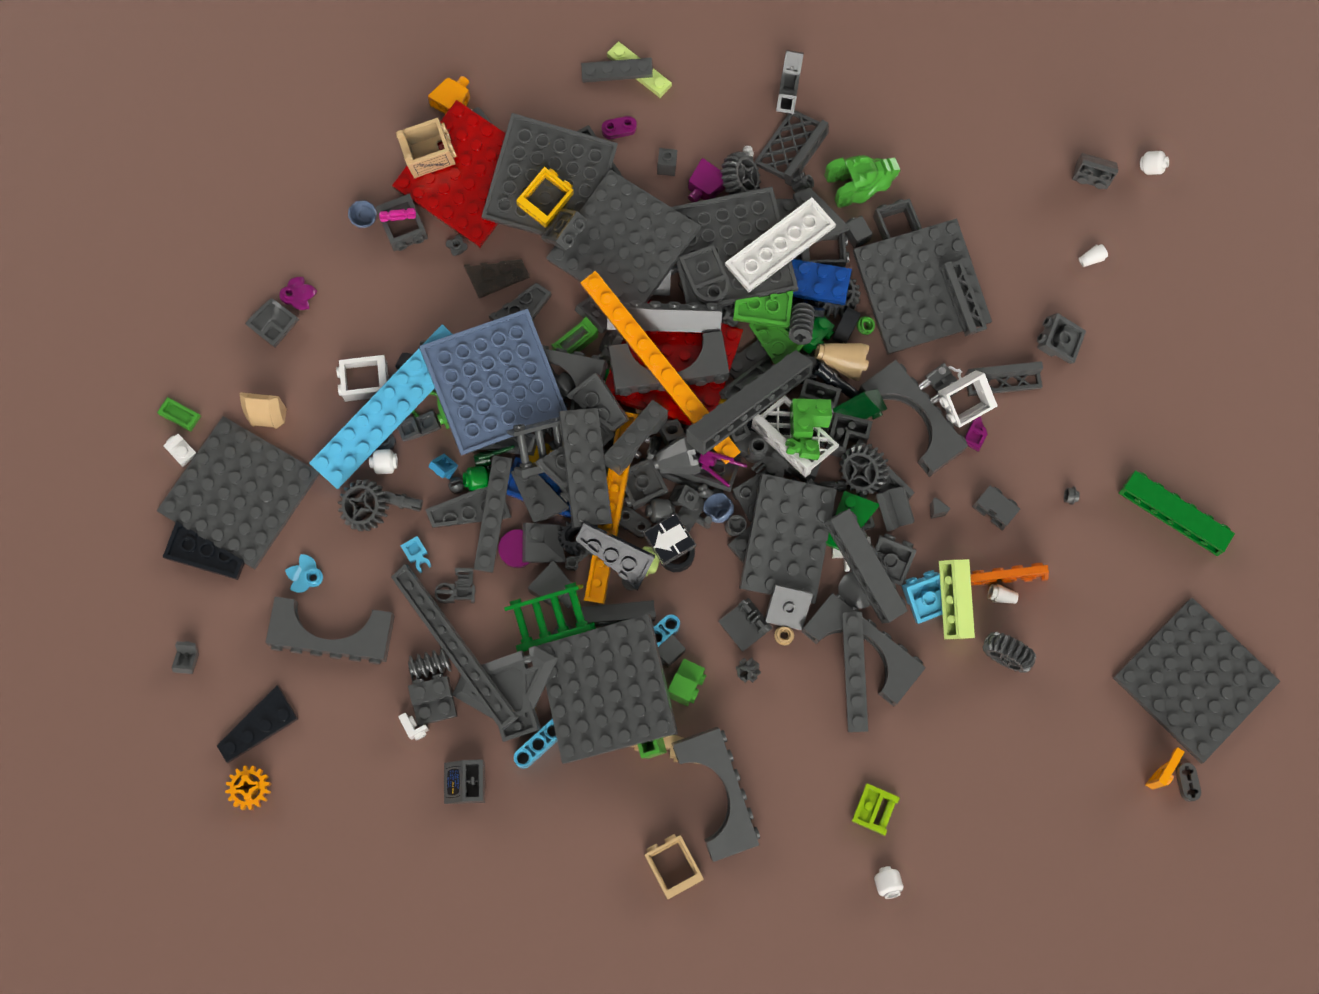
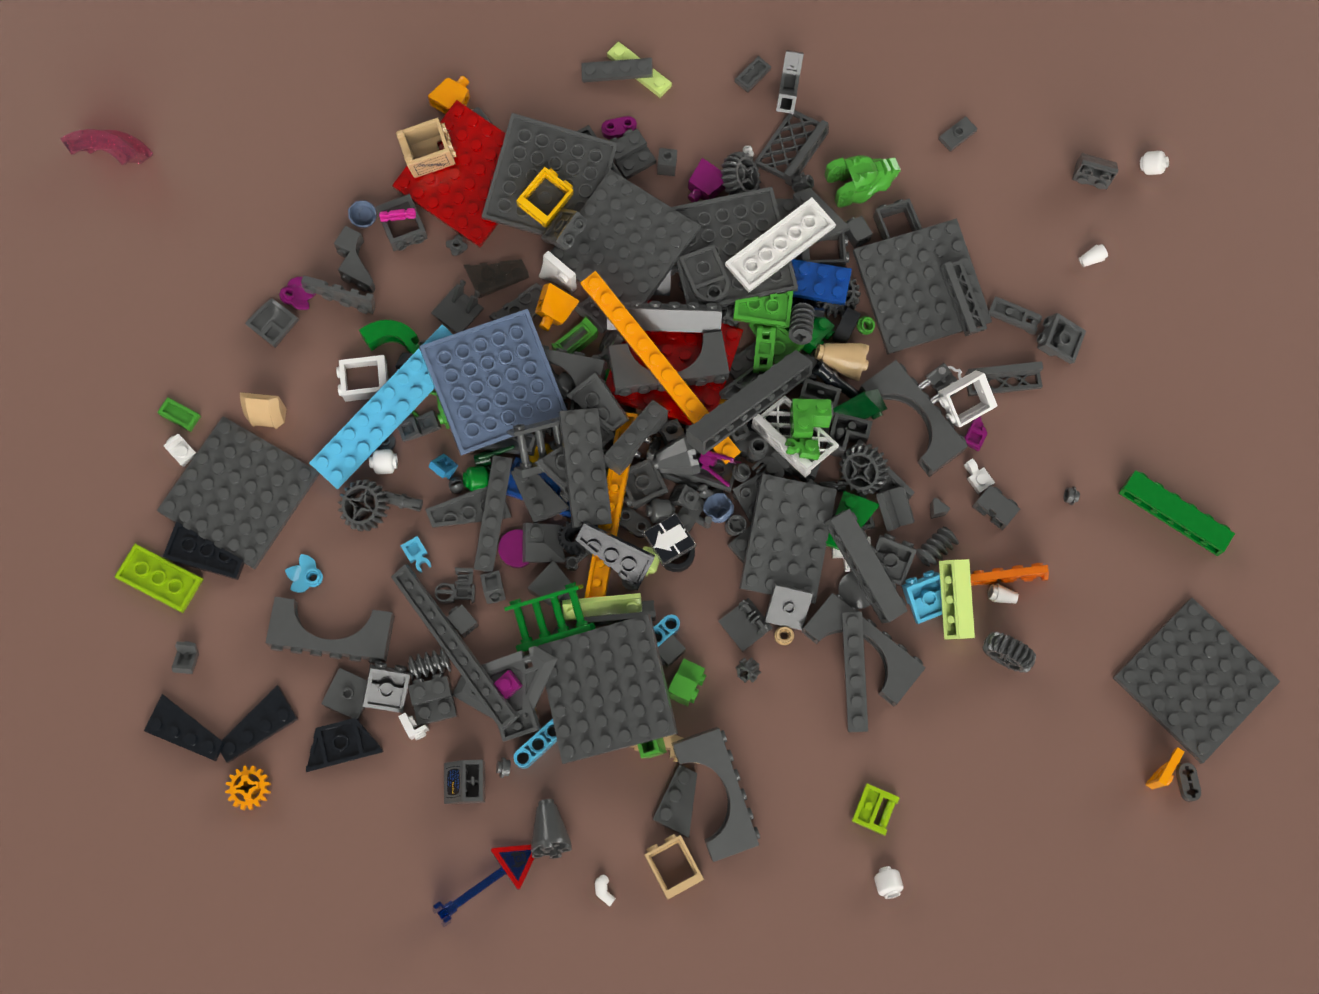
(117, 143): none -> clear pink fence
(159, 578): none -> lime tile
(180, 728): none -> black wing
(340, 744): none -> black wing
(346, 694): none -> dark grey plate
(352, 269): none -> dark grey arch
(352, 298): none -> dark grey wing
(386, 687): none -> plate
(388, 331): none -> green arch
(458, 309): none -> dark grey plate
(462, 620): none -> dark grey brick
(493, 587): none -> dark grey bracket
(503, 767): none -> dark grey plate
(508, 684): none -> magenta plate
(514, 863): none -> clear blue piece
(549, 832): none -> dark grey cone
(554, 306): none -> light orange torso
(557, 272): none -> white plate
(601, 890): none -> white arm
(604, 605): none -> yellowish green plate
(632, 154): none -> dark grey plate
(678, 801): none -> dark grey wing
(741, 472): none -> dark grey plate
(752, 74): none -> dark grey plate
(764, 348): none -> bright green plate
(936, 545): none -> dark grey piece
(957, 134): none -> dark grey plate
(980, 478): none -> white plate
(1015, 315): none -> dark grey plate

